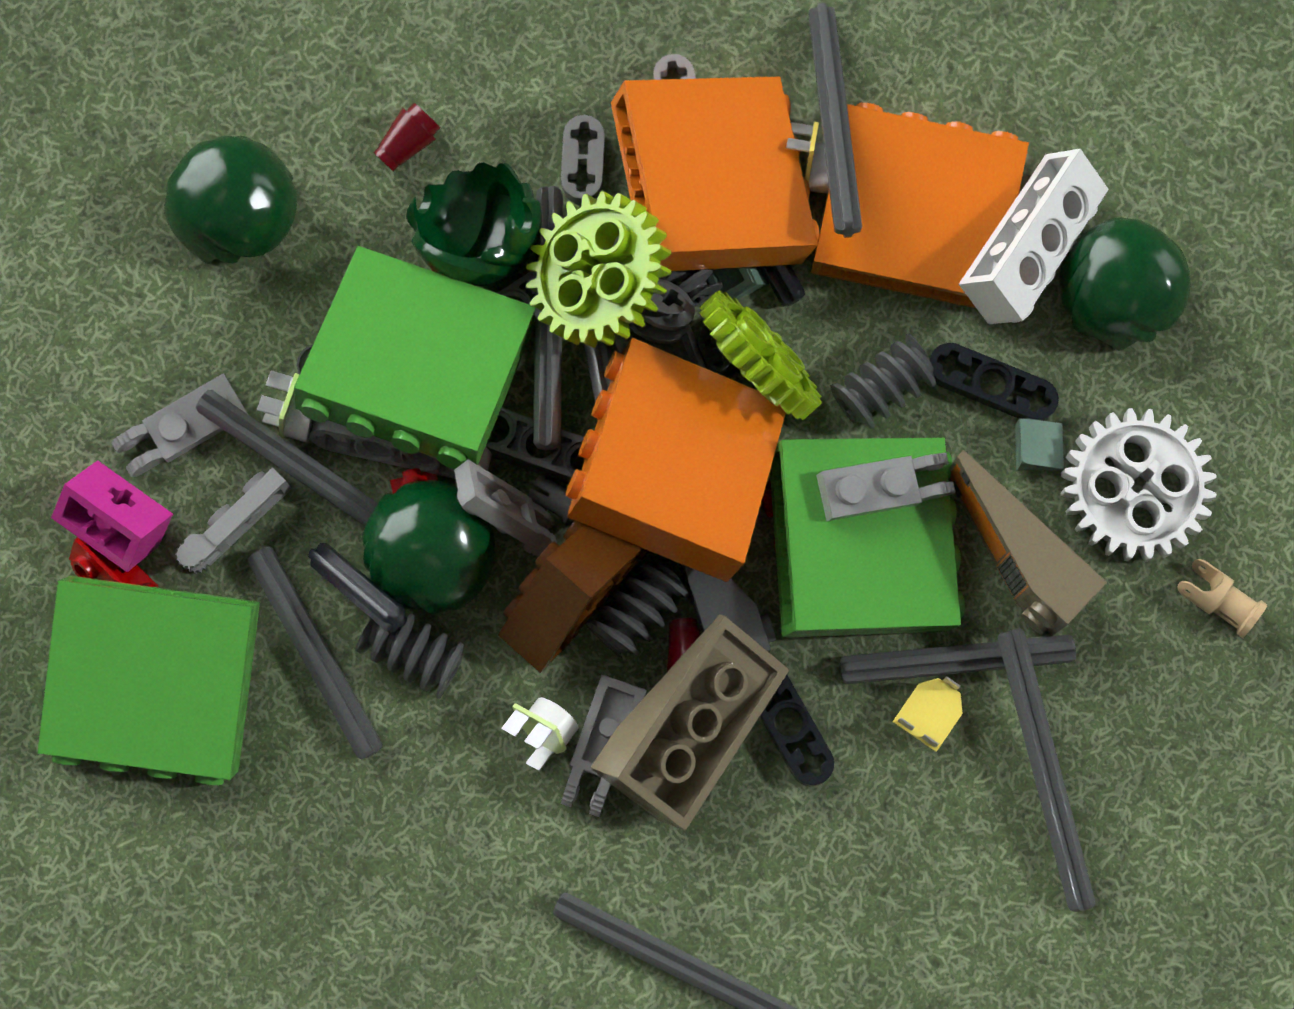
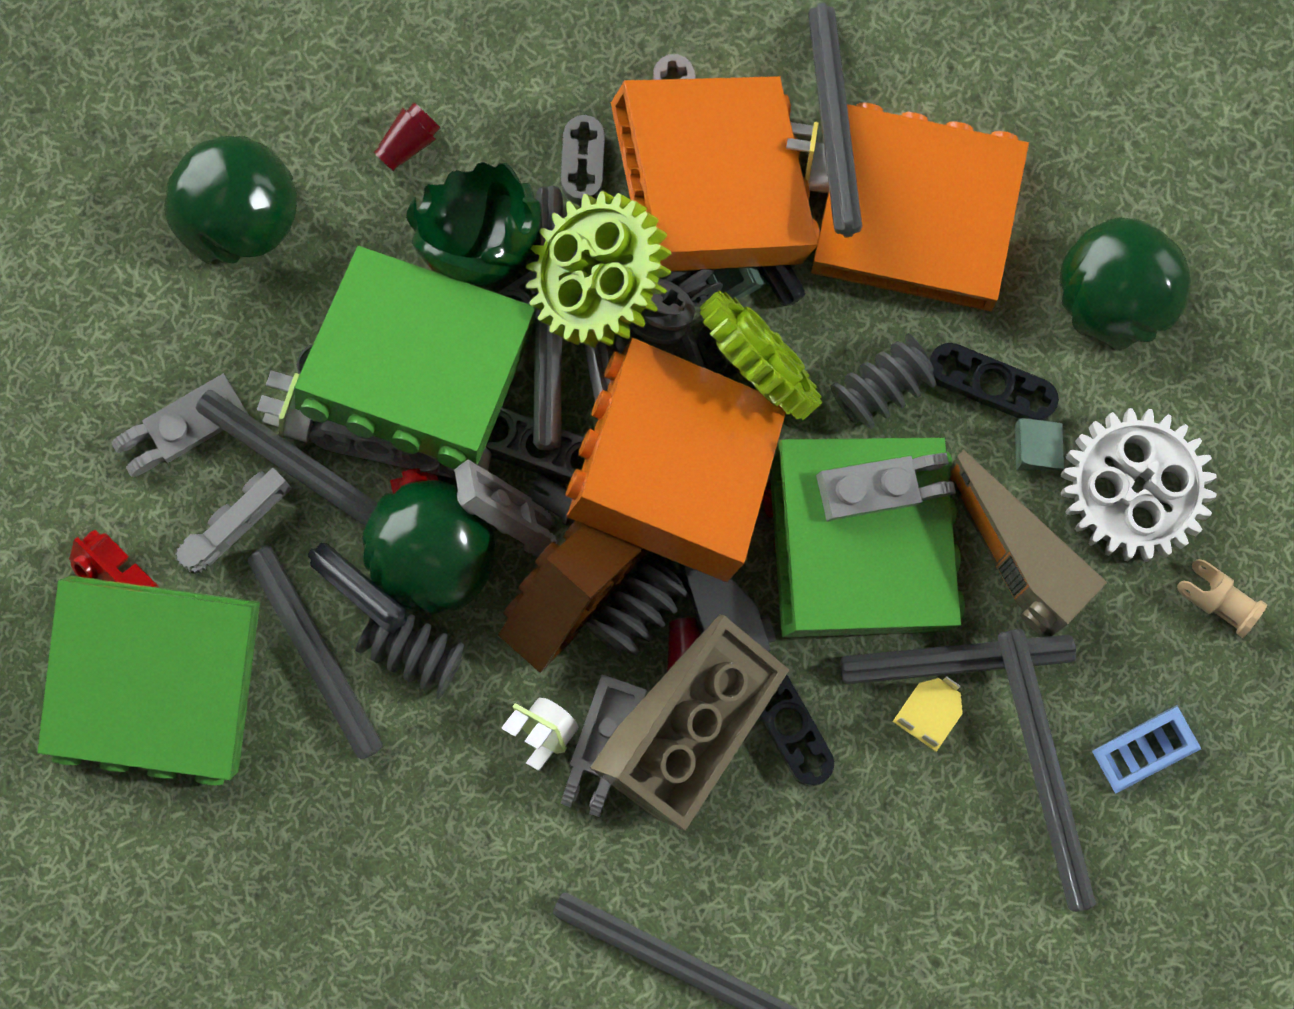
(111, 515): dark pink brick -> none
(1034, 237): white brick -> none
(1189, 746): none -> light blue slope

